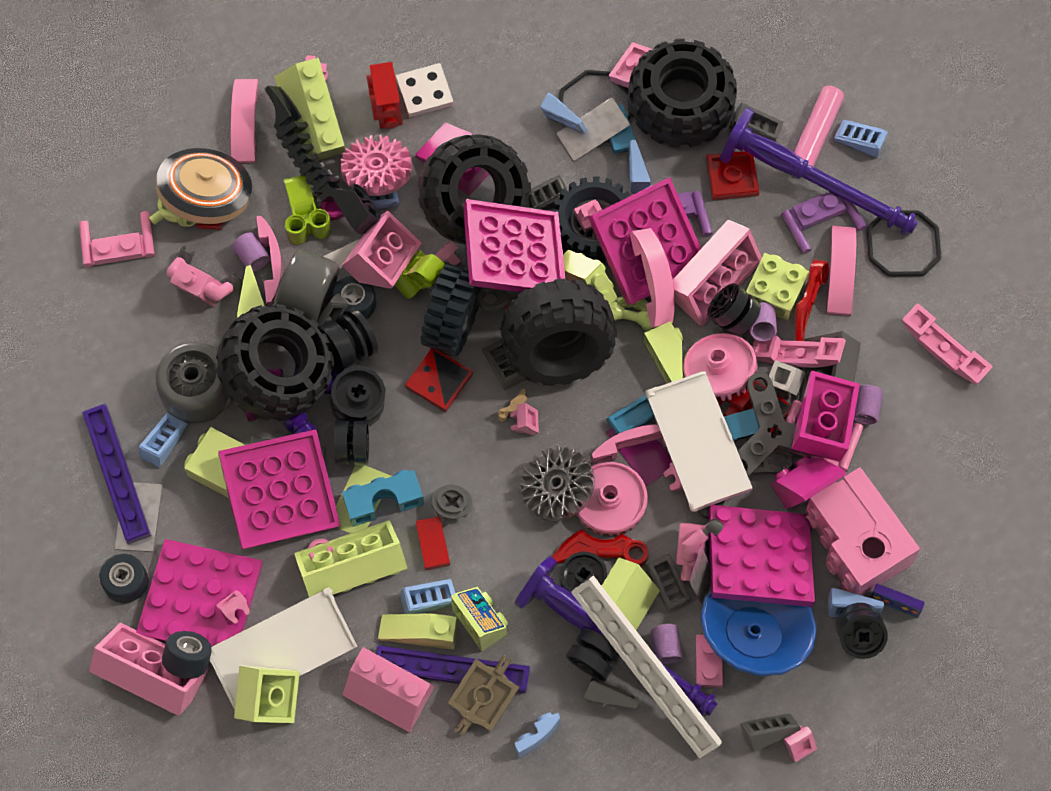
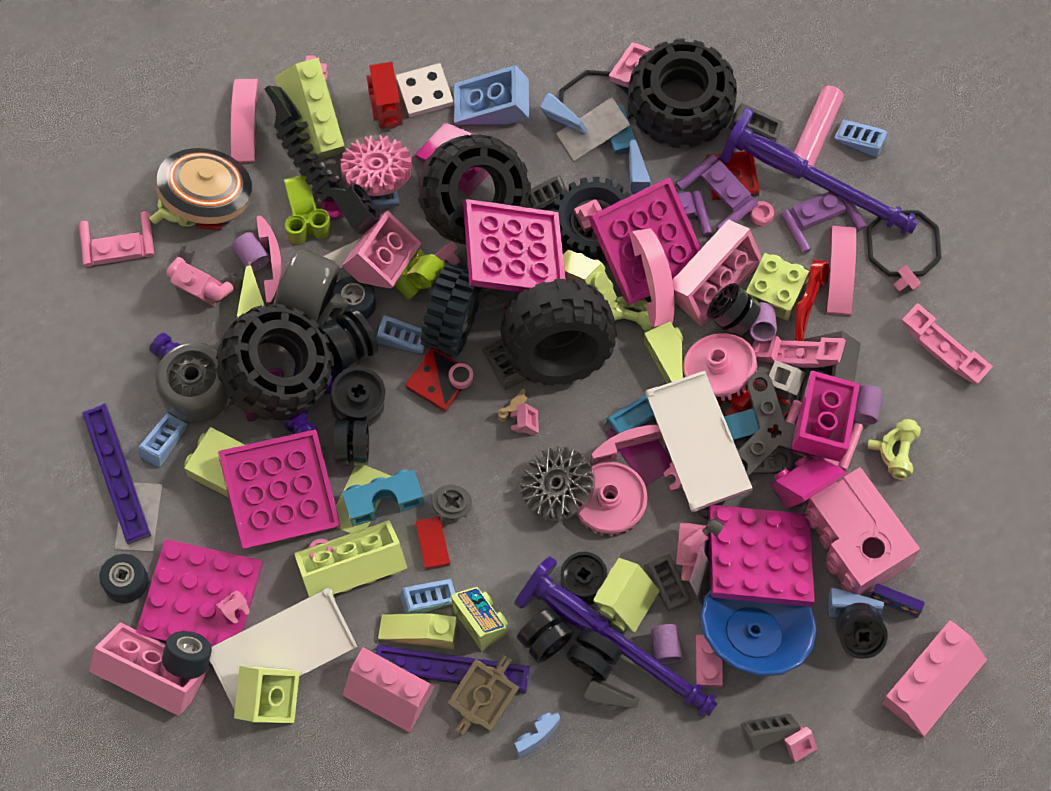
(162, 344): none -> dark purple wheel
(391, 341): none -> light blue slope
(461, 376): none -> tile
(492, 98): none -> light blue slope
(545, 635): none -> black wheel
(611, 548): red piece -> none
(646, 667): white plate -> none
(724, 185): none -> medium lavender plate
(762, 214): none -> bright pink tile
(898, 466): none -> yellowish green piece
(908, 278): none -> bright pink tile
(935, 679): none -> bright pink slope

